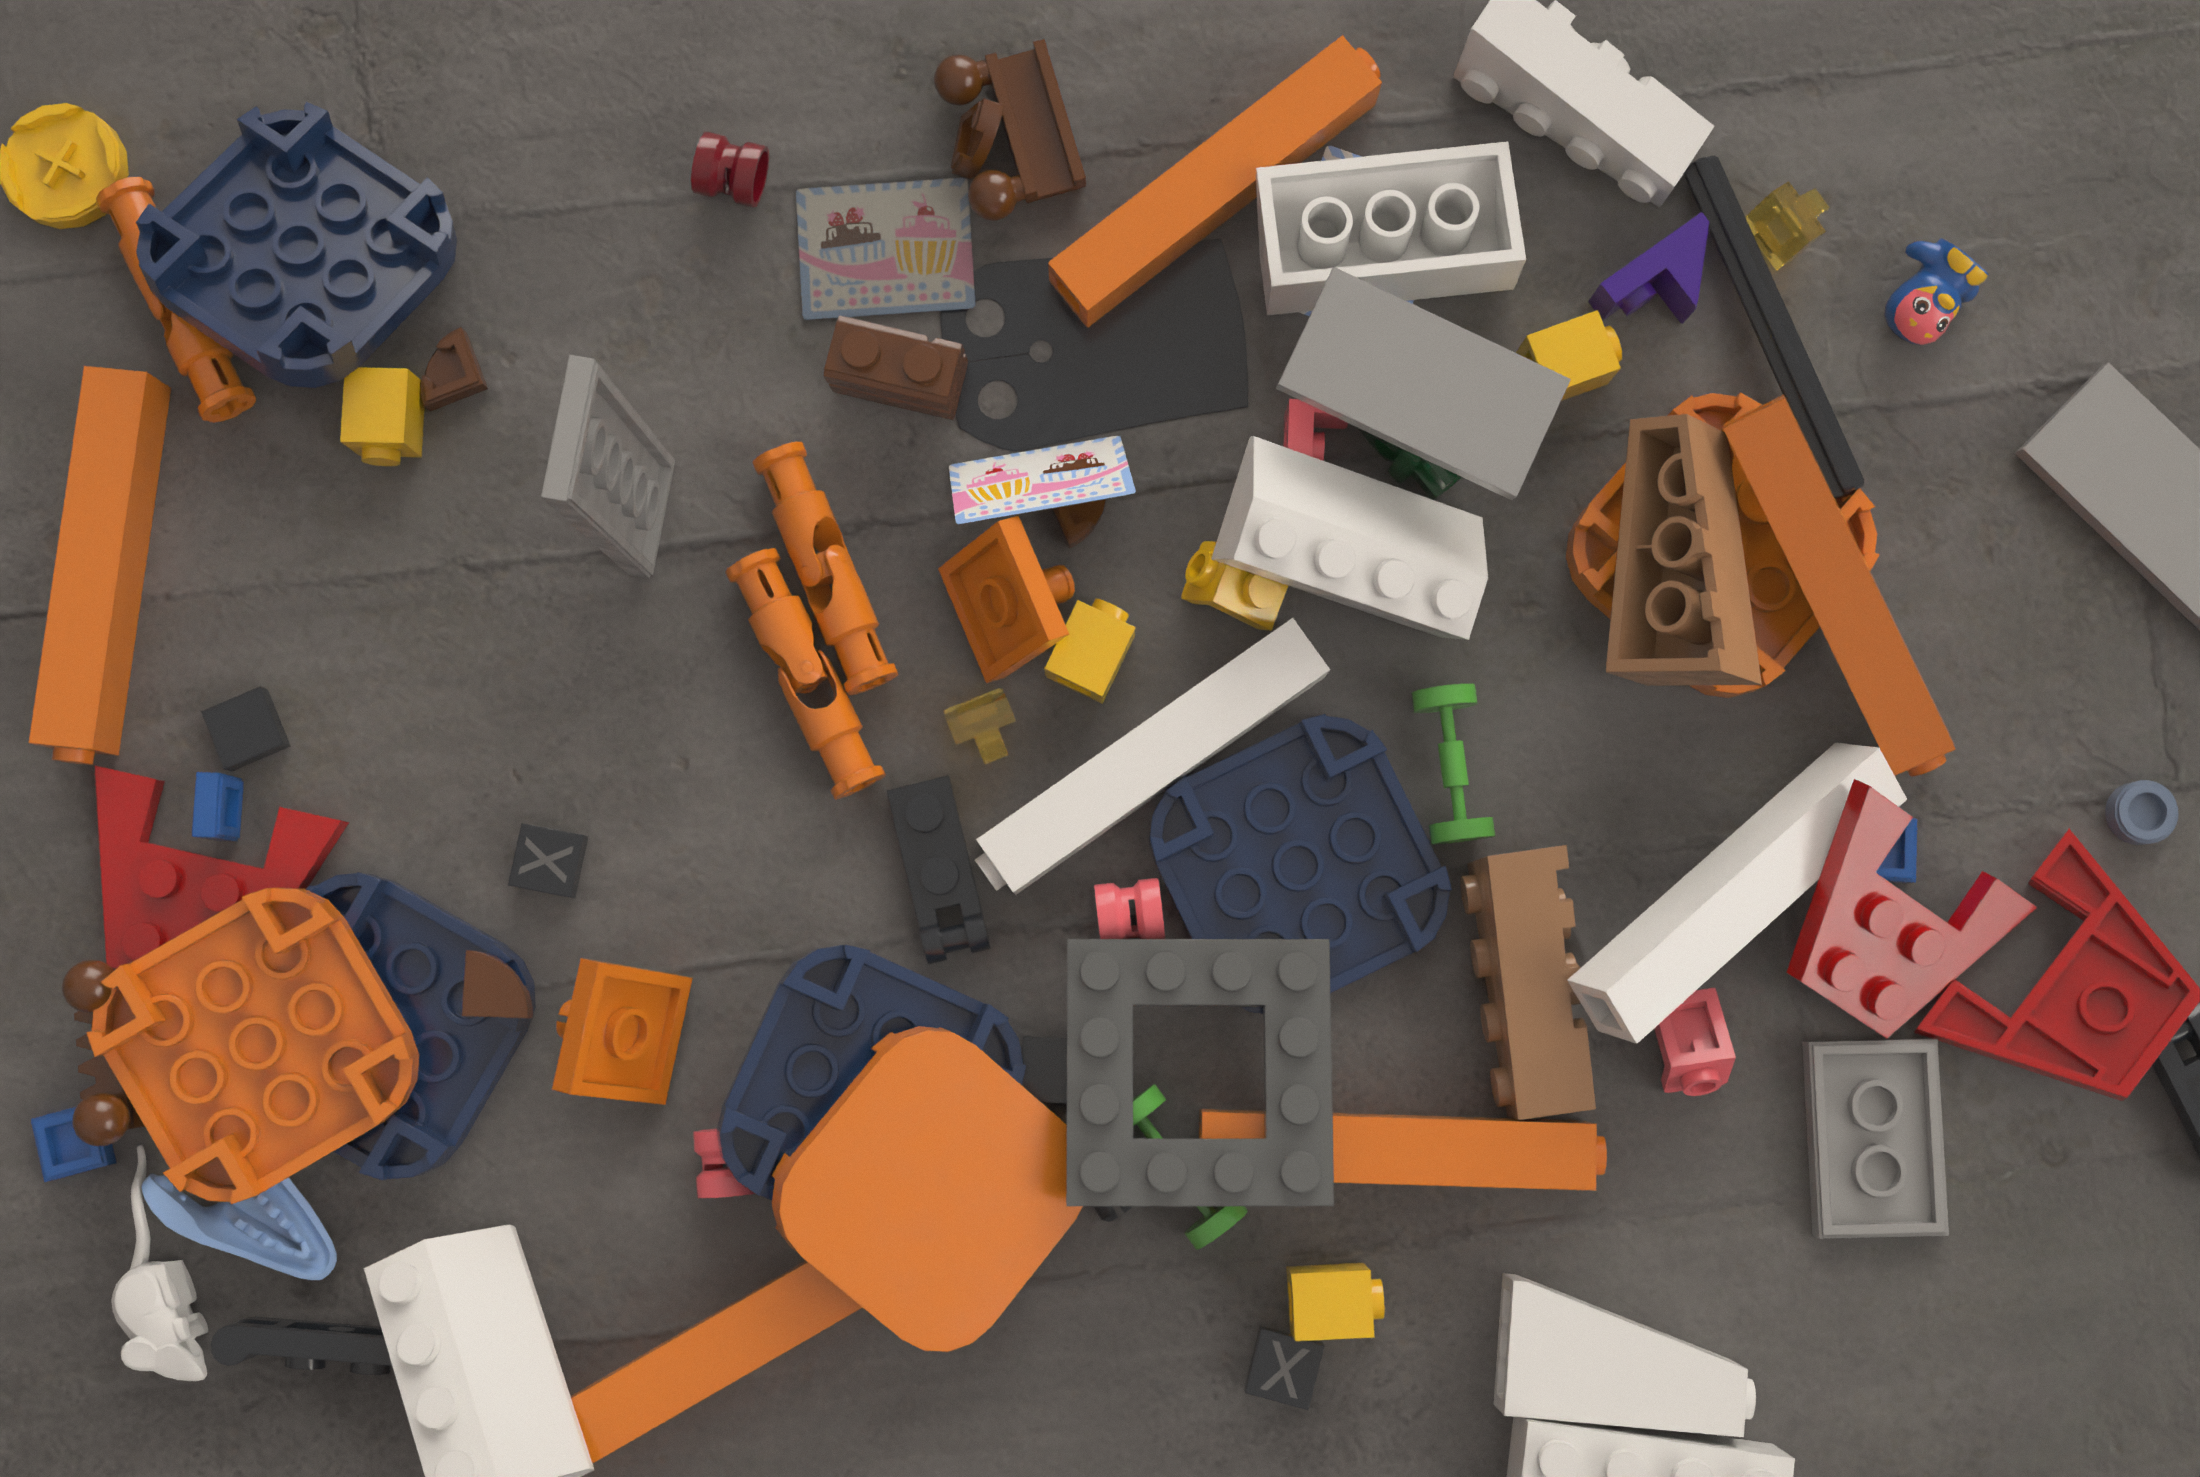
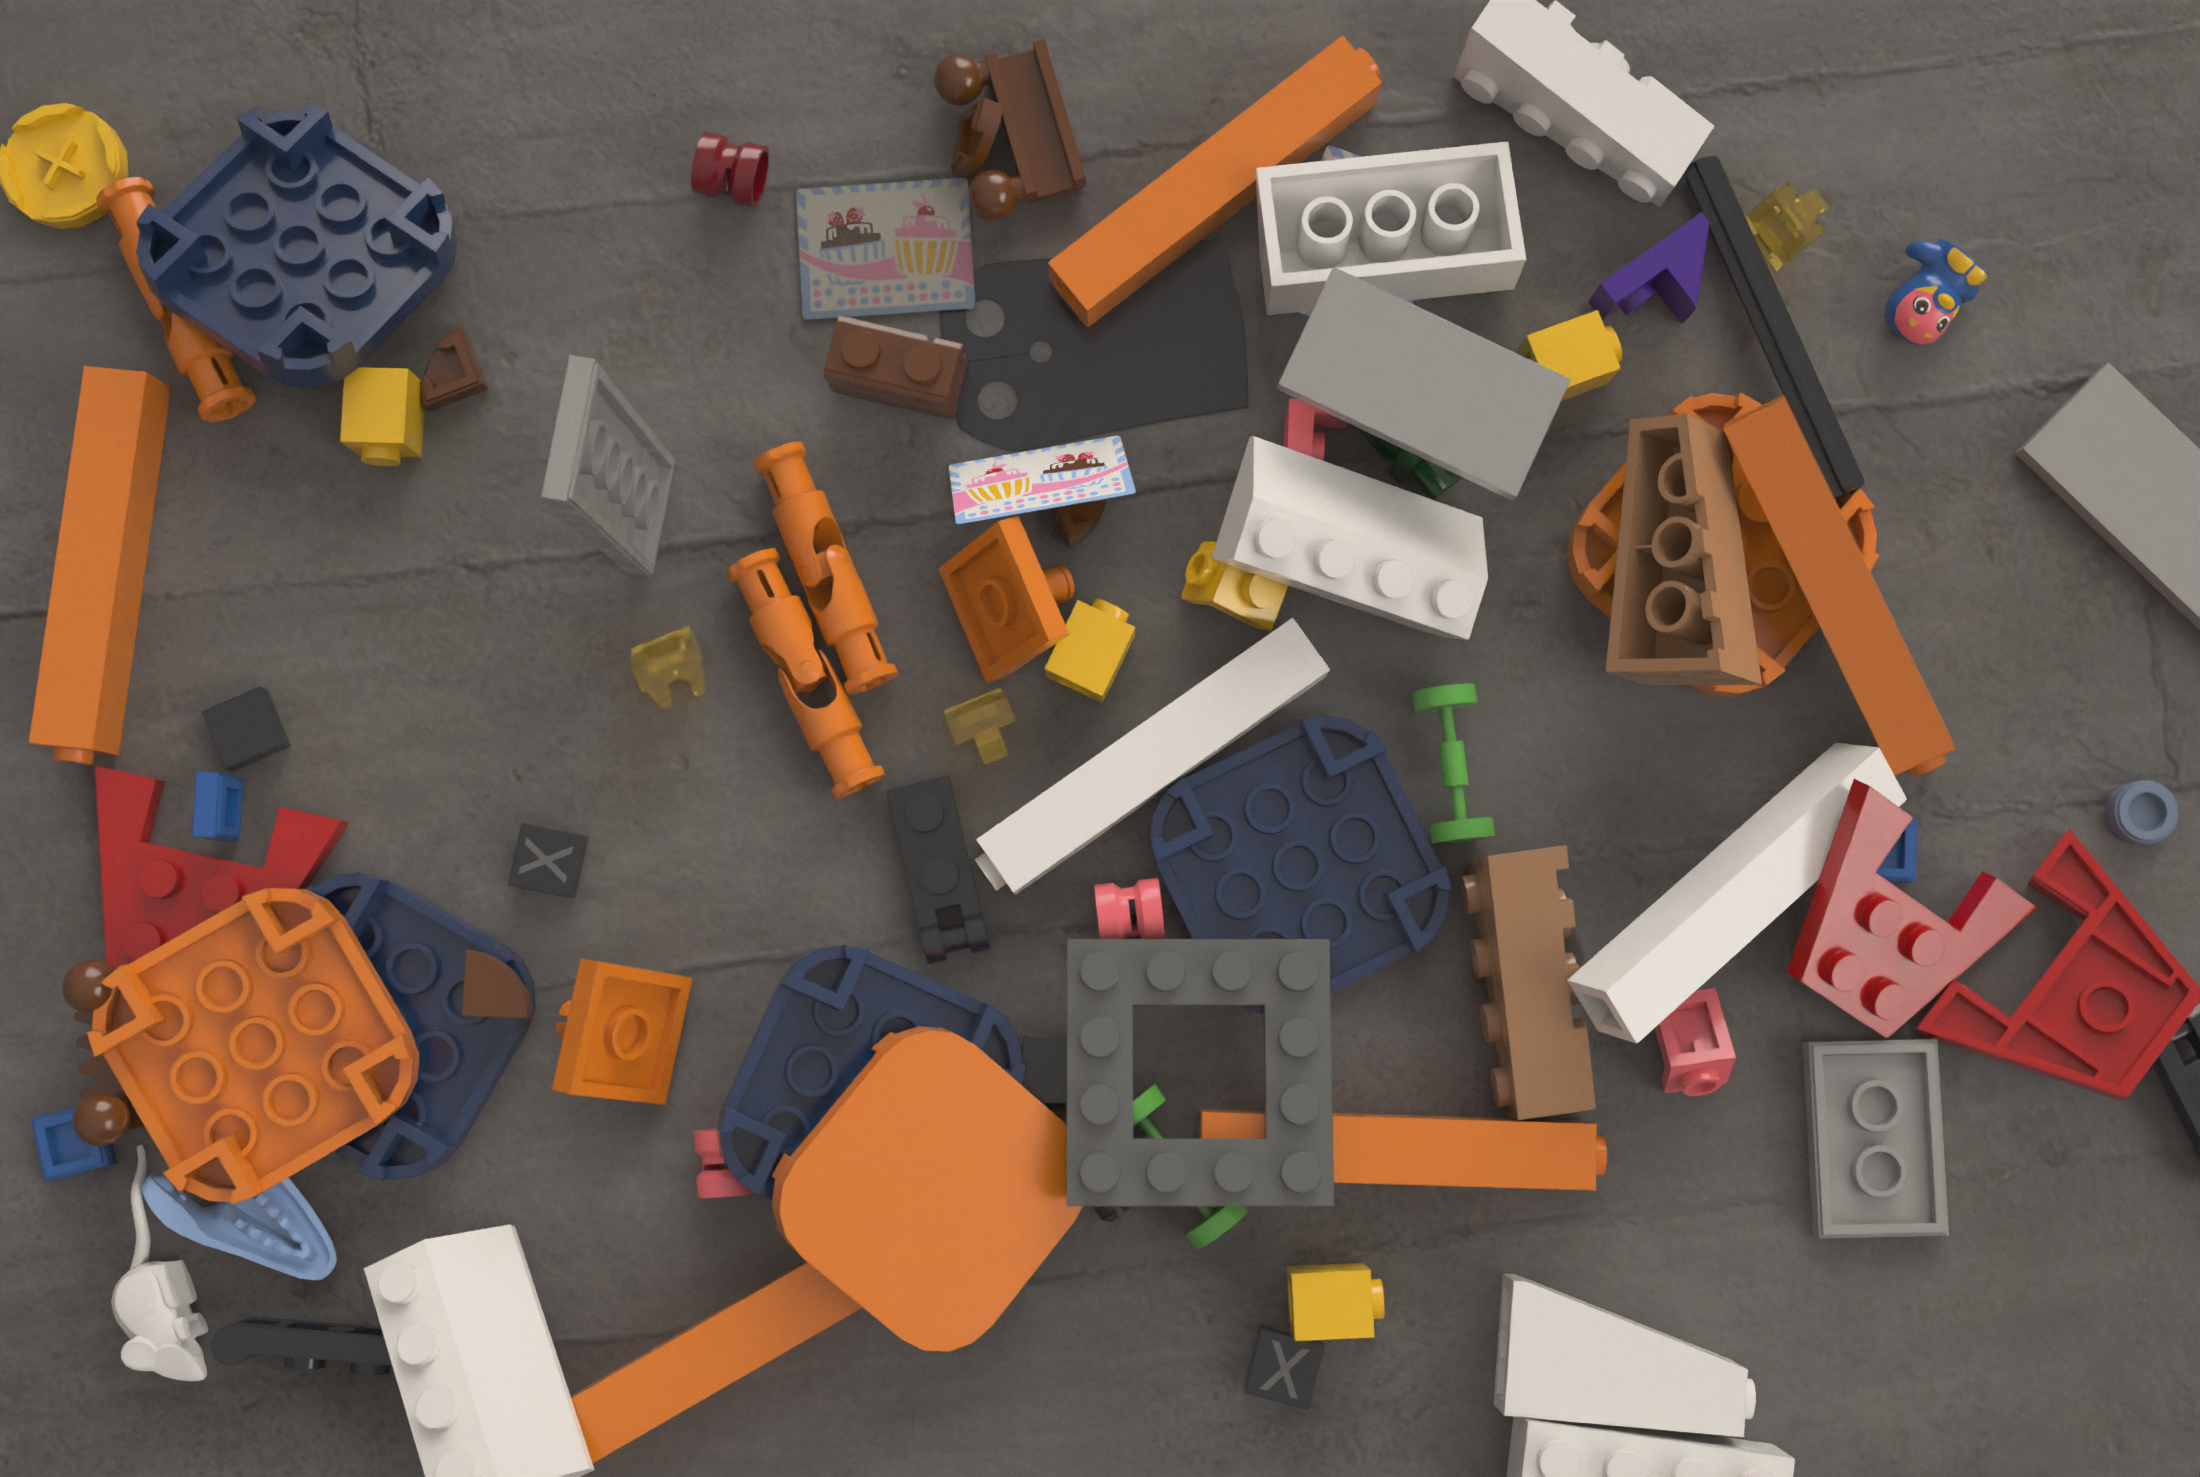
(667, 660): none -> clear yellow tile

